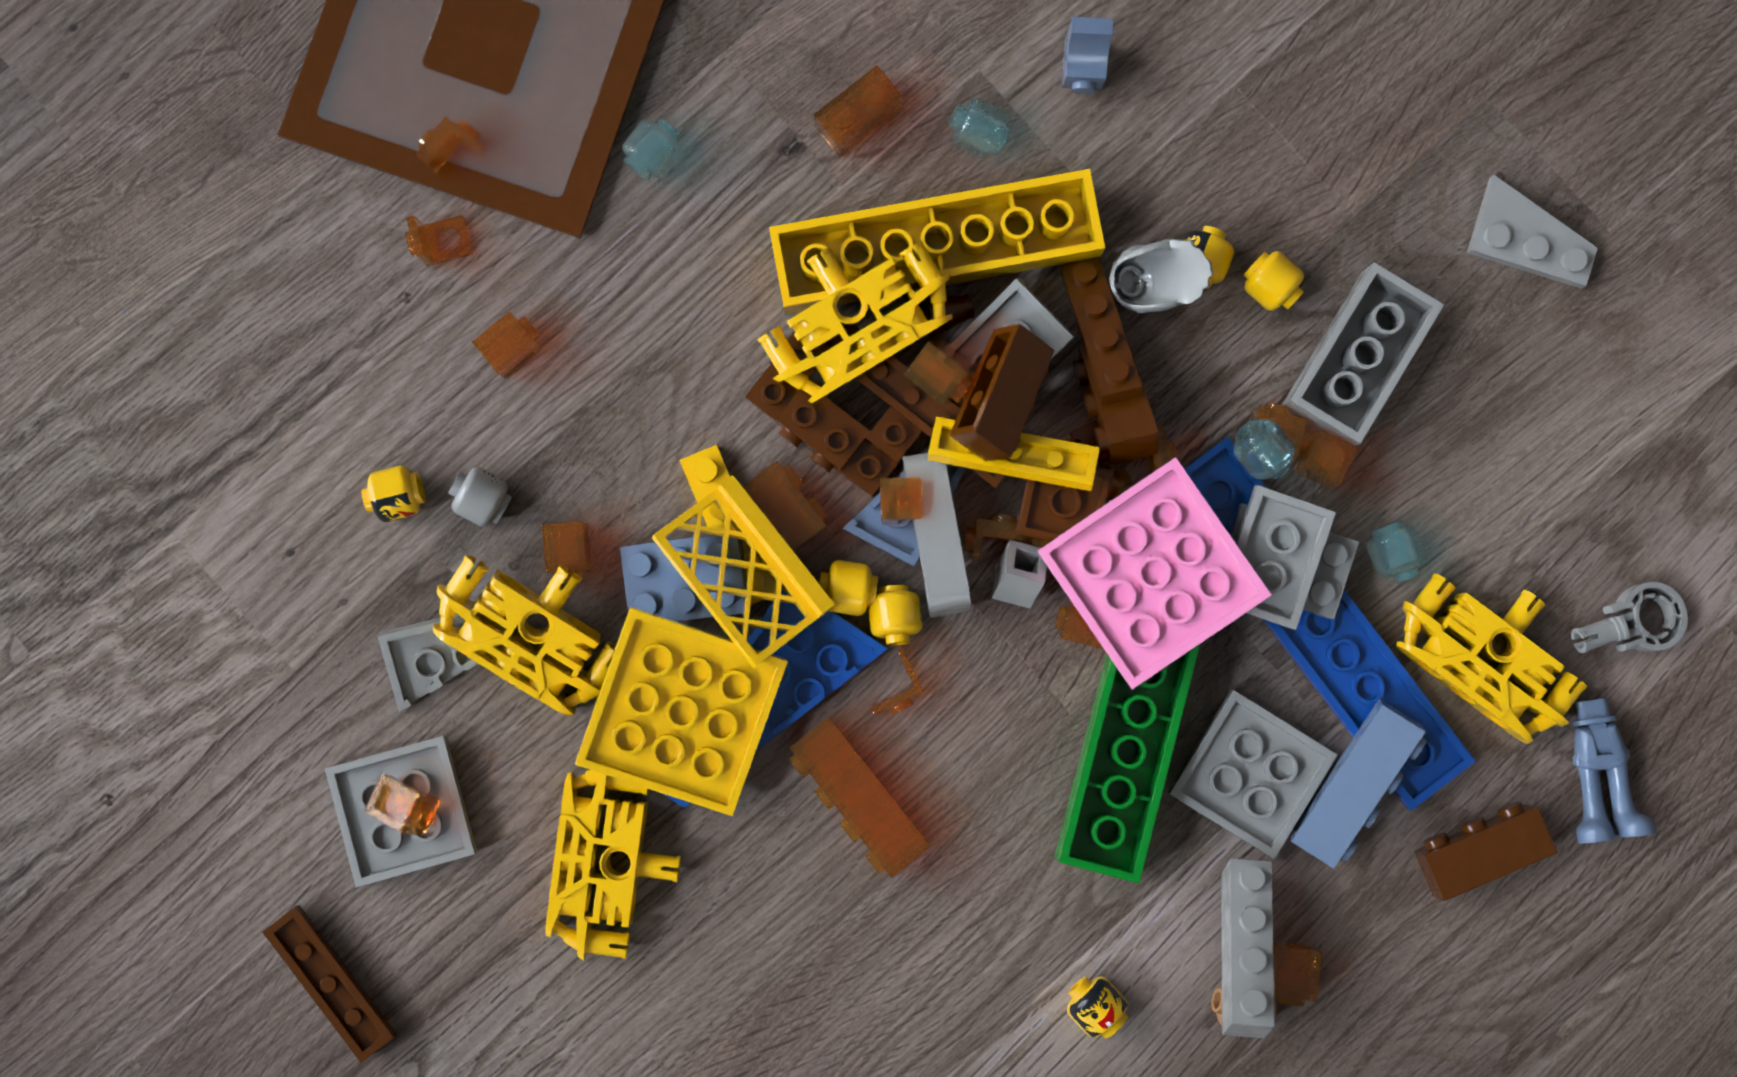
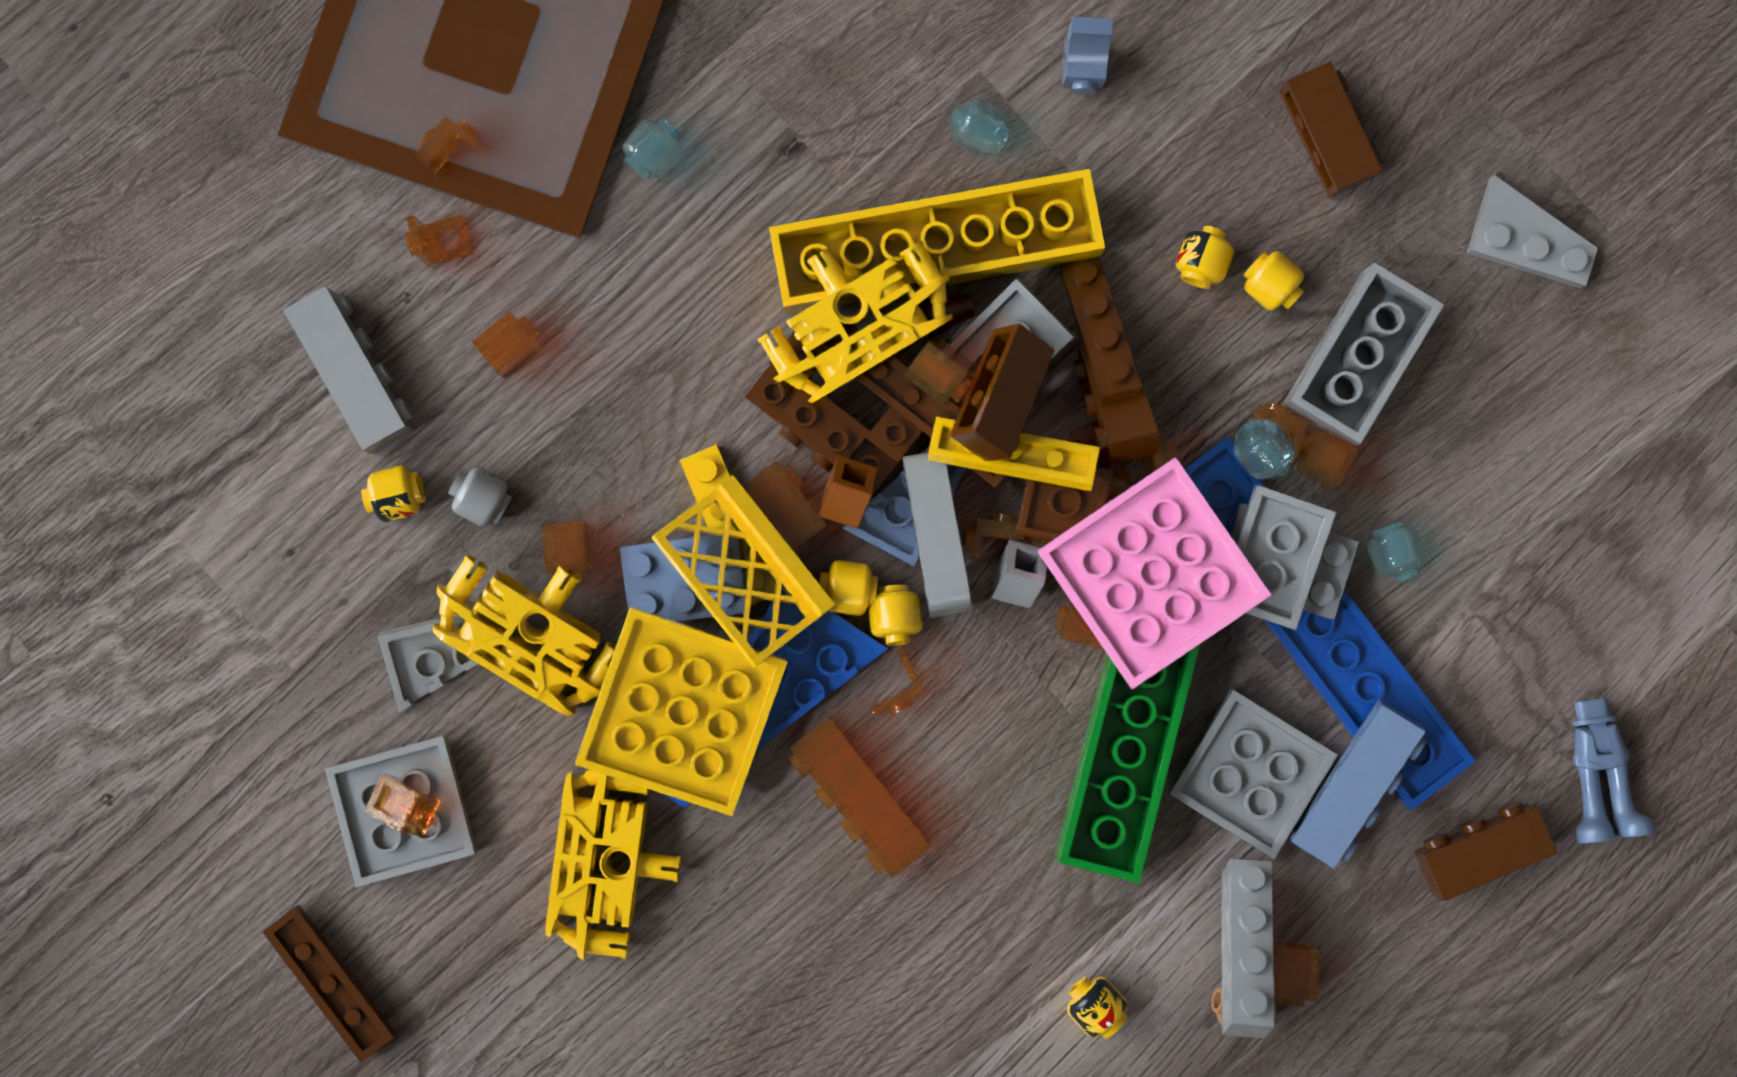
(349, 370): none -> light grey brick
(847, 491): none -> dark orange brick
(858, 111): clear orange brick -> none
(900, 499): clear orange bracket -> none
(1159, 276): light grey hair -> none
(1331, 129): none -> reddish brown brick
(1475, 680): yellow piece -> none
(1628, 622): light grey pin -> none

